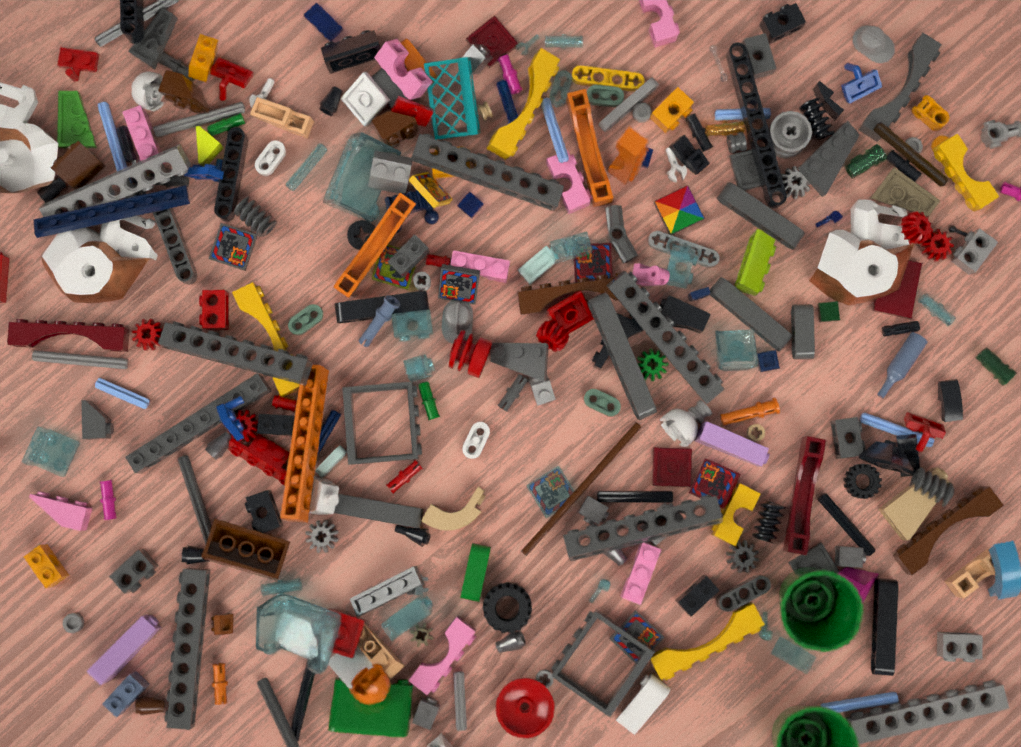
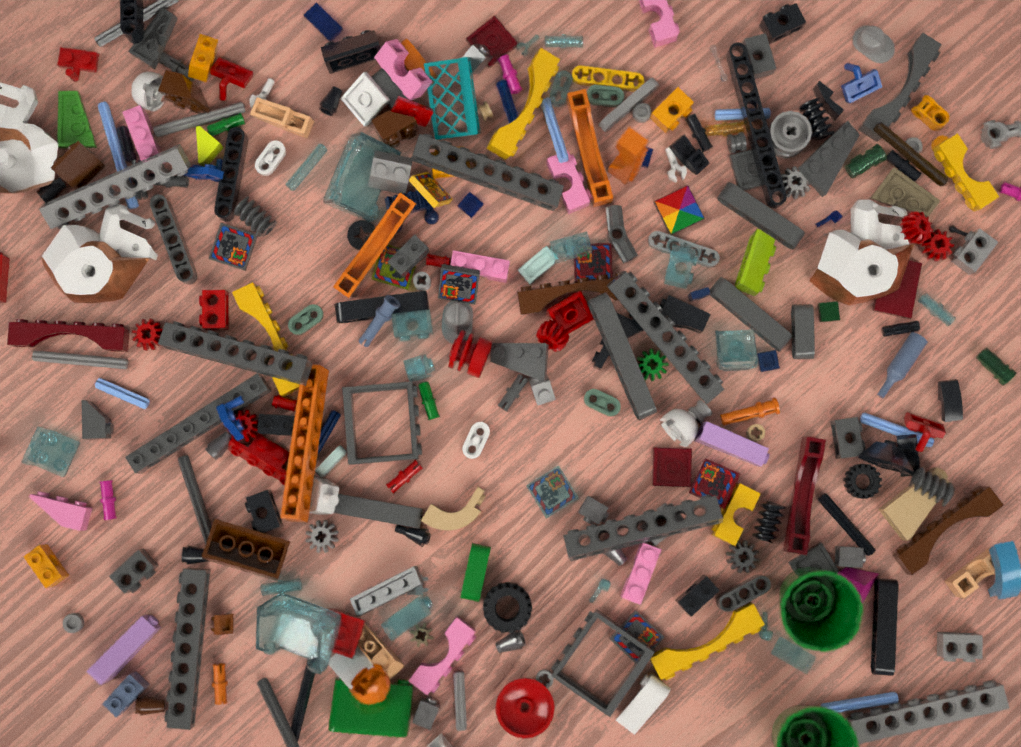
(111, 211): dark blue tile -> none
(581, 488): reddish brown piece -> none
(635, 496): black axle -> none
(650, 275): bright pink leg -> none

